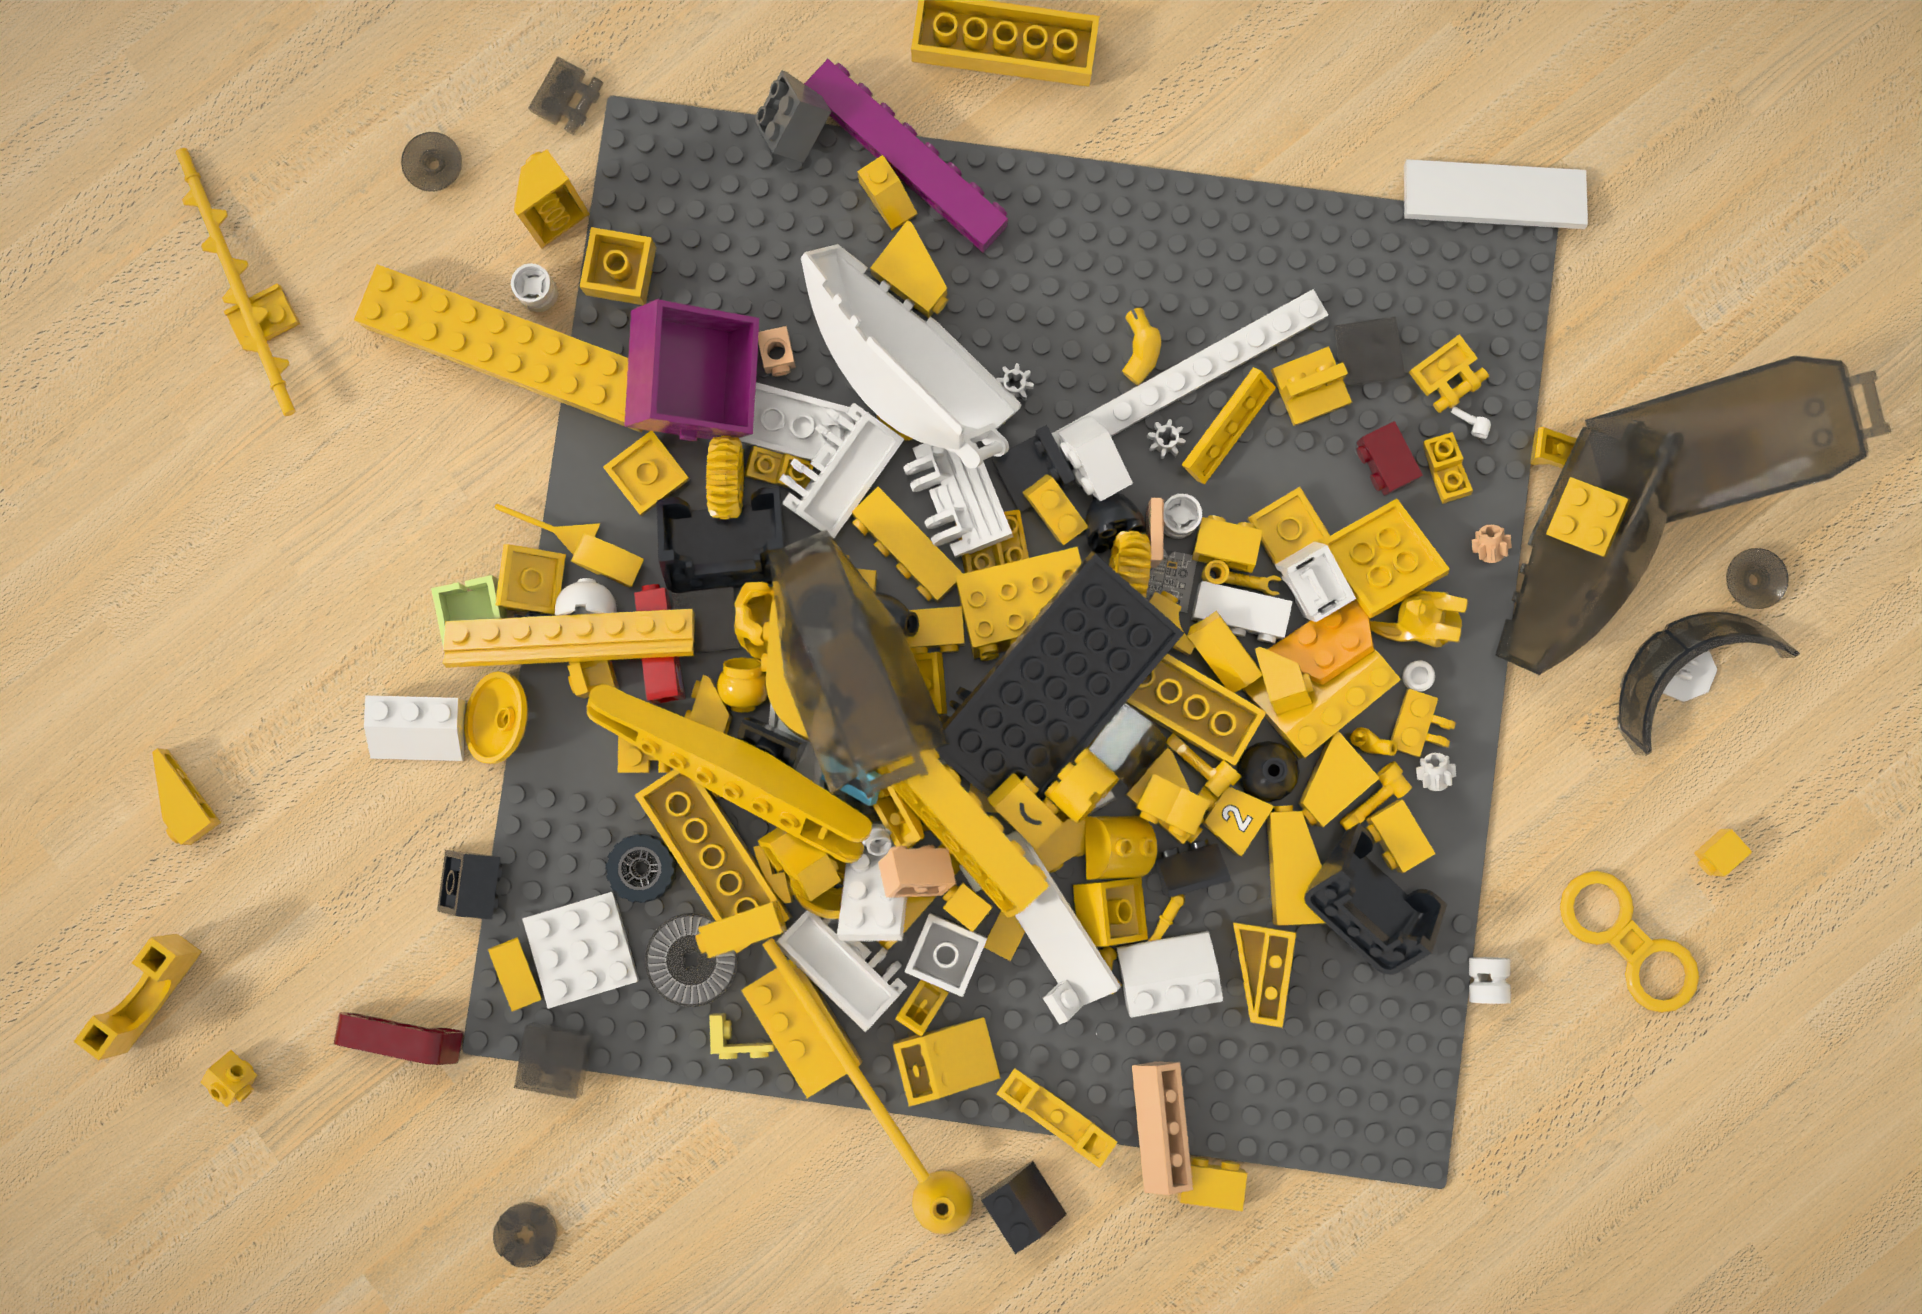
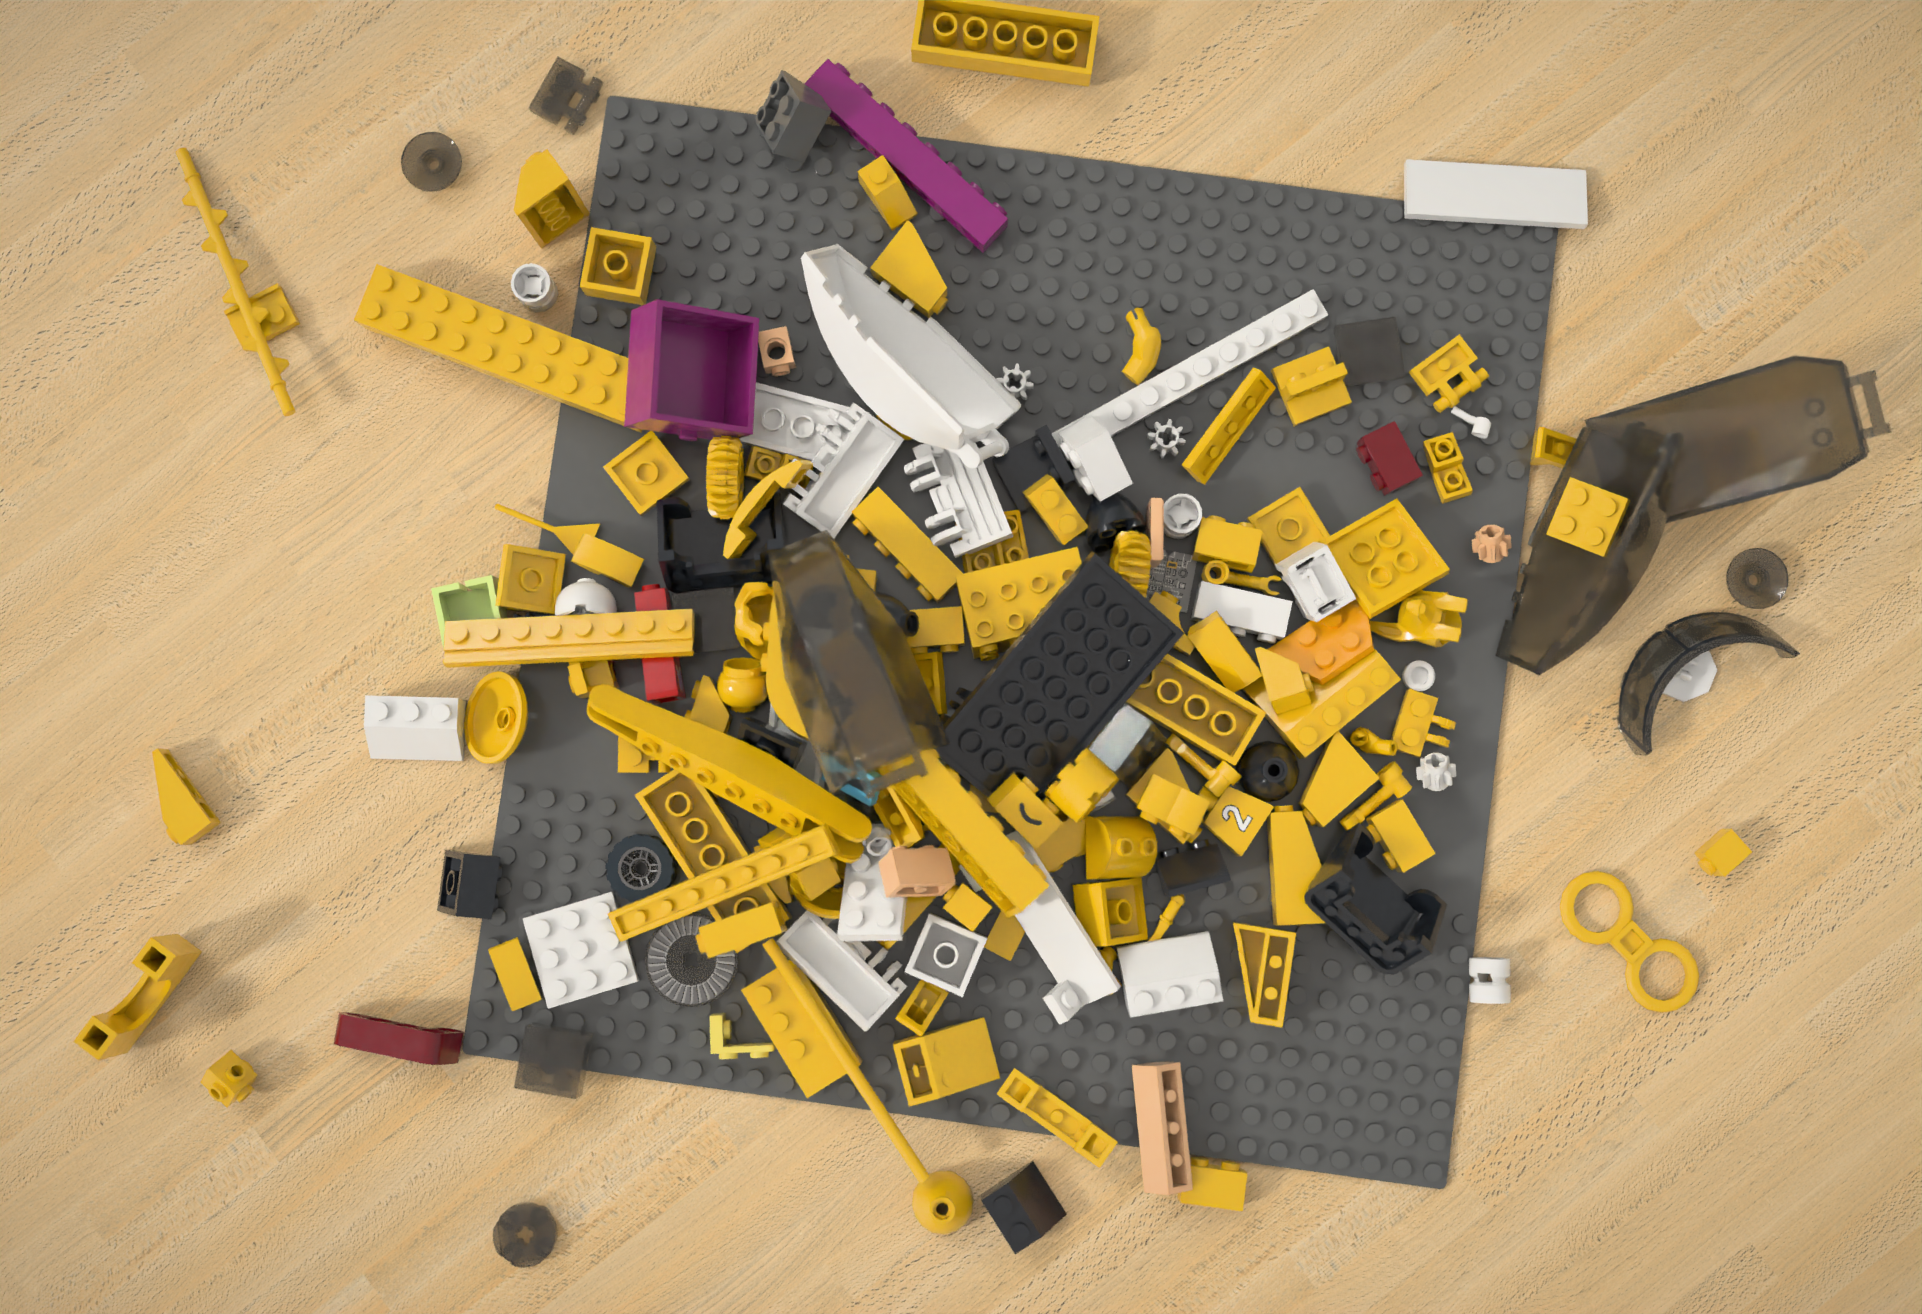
(724, 882): none -> yellow tile
(739, 533): none -> yellow slope

